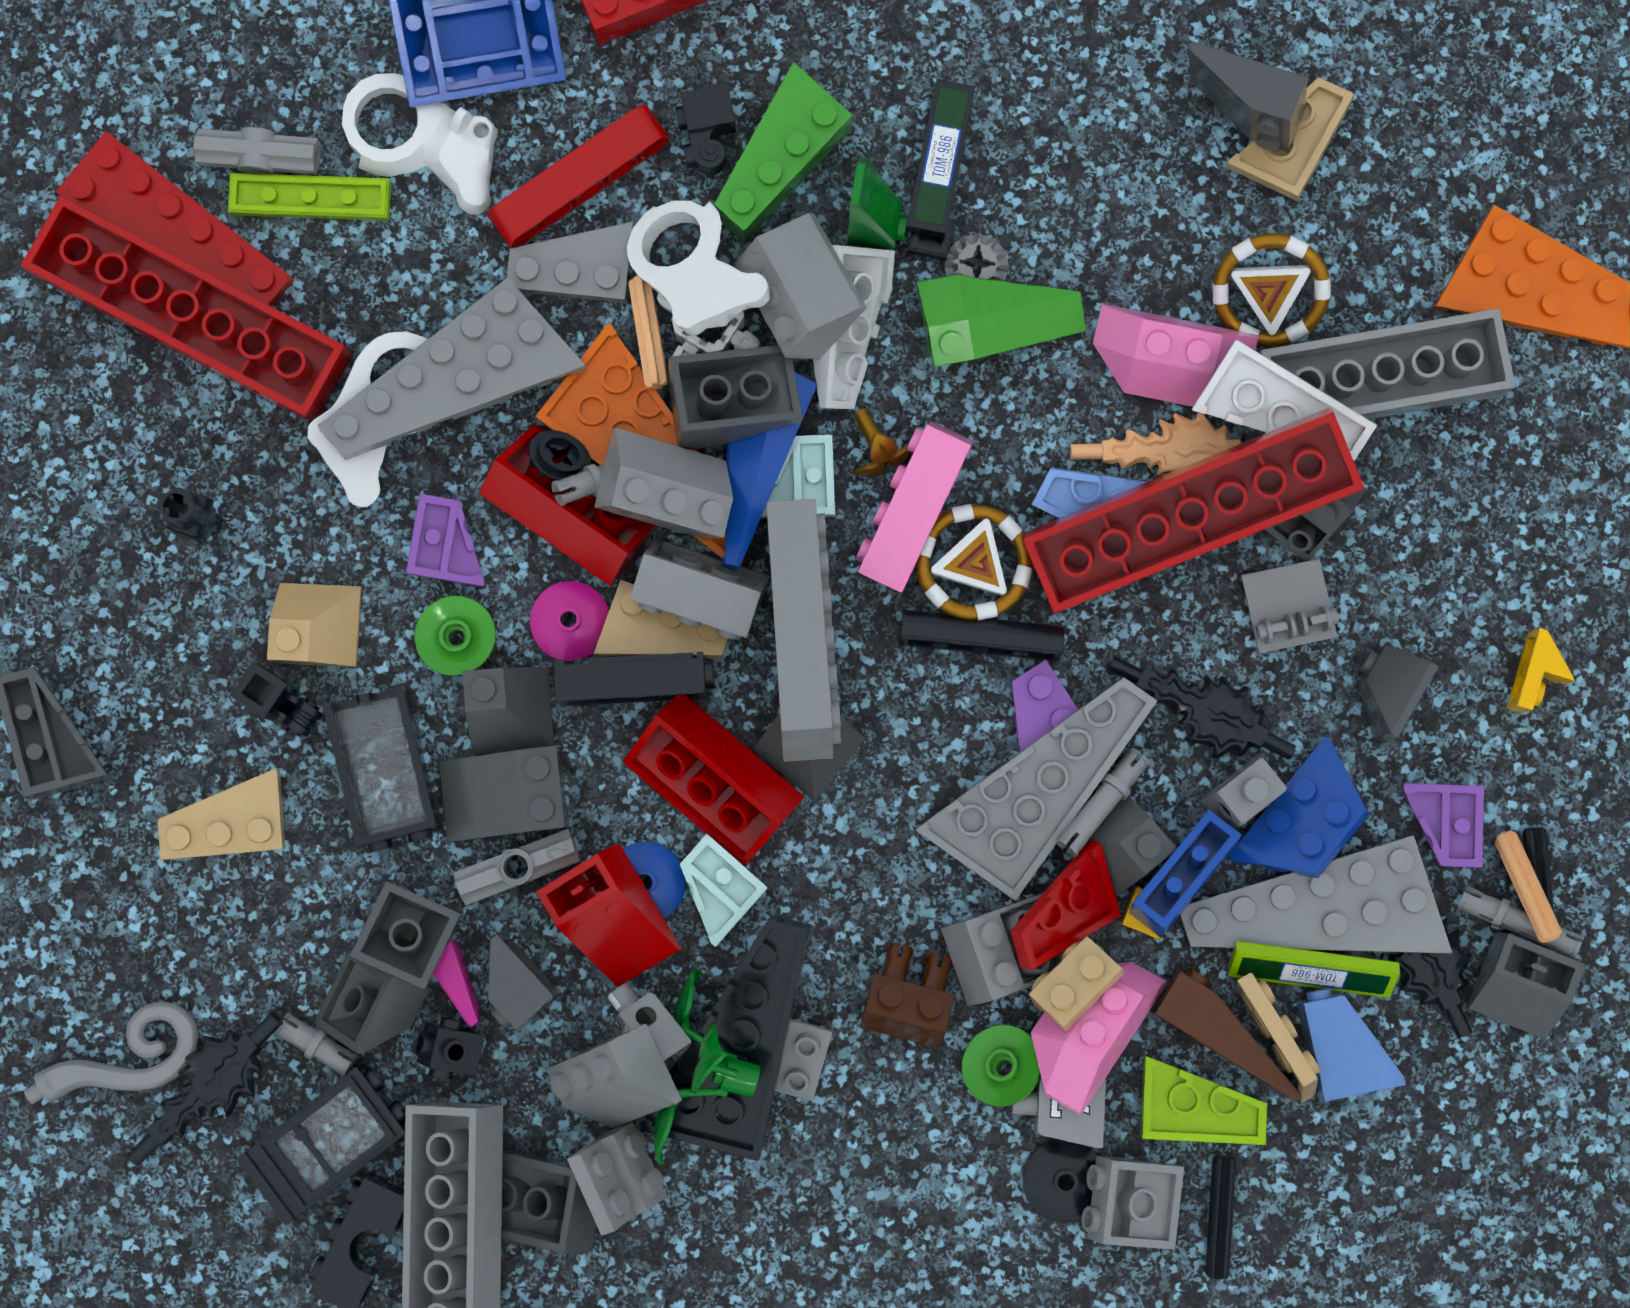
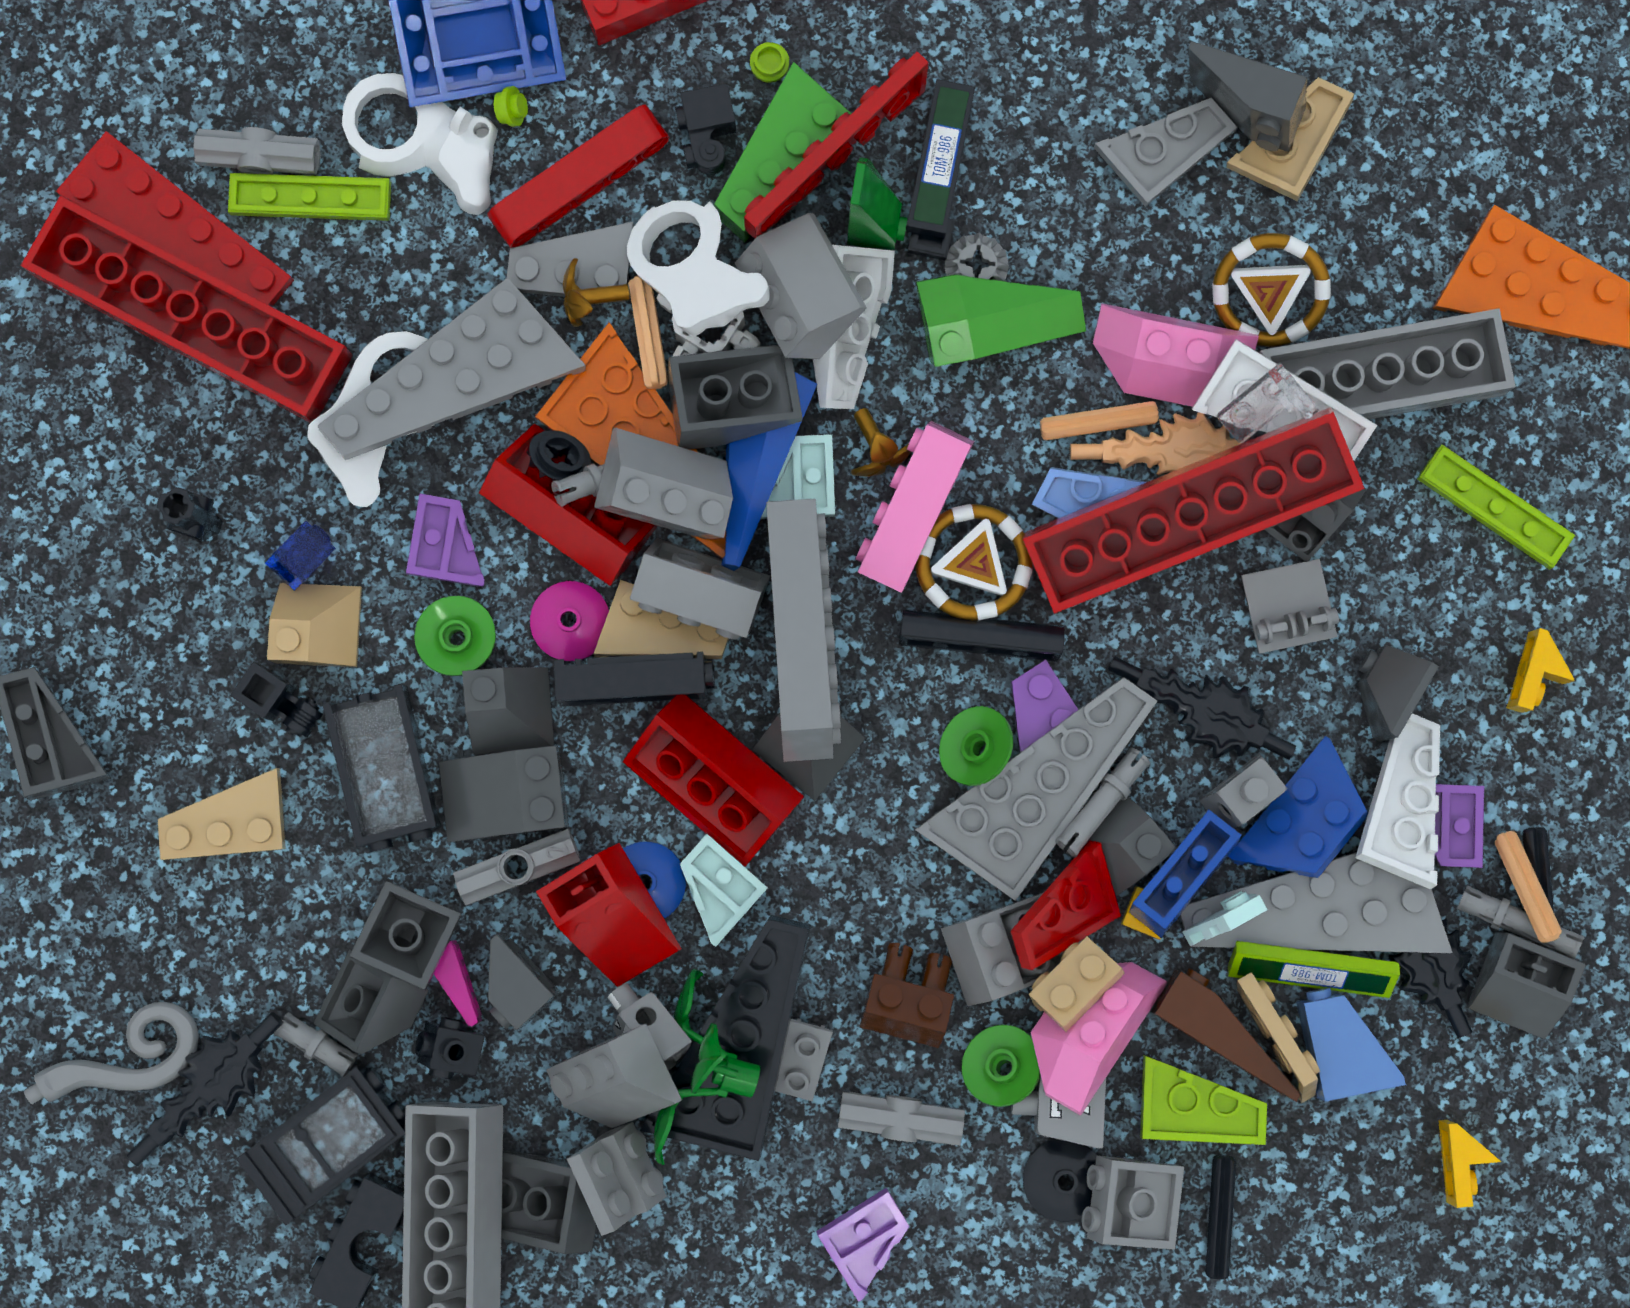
(301, 554): none -> clear blue brick
(510, 106): none -> lime plate
(579, 301): none -> pearl gold plant
(769, 62): none -> lime plate
(863, 1239): none -> wing
(898, 92): none -> red wing
(901, 1118): none -> light grey piece
(965, 737): none -> bright green dish
(1099, 420): none -> light nougat axle
(1163, 151): none -> light grey wing
(1236, 911): none -> light aqua wing
(1264, 402): none -> clear bracket
(1403, 809): none -> white wing
(1459, 1152): none -> yellow slope
(1496, 507): none -> lime tile

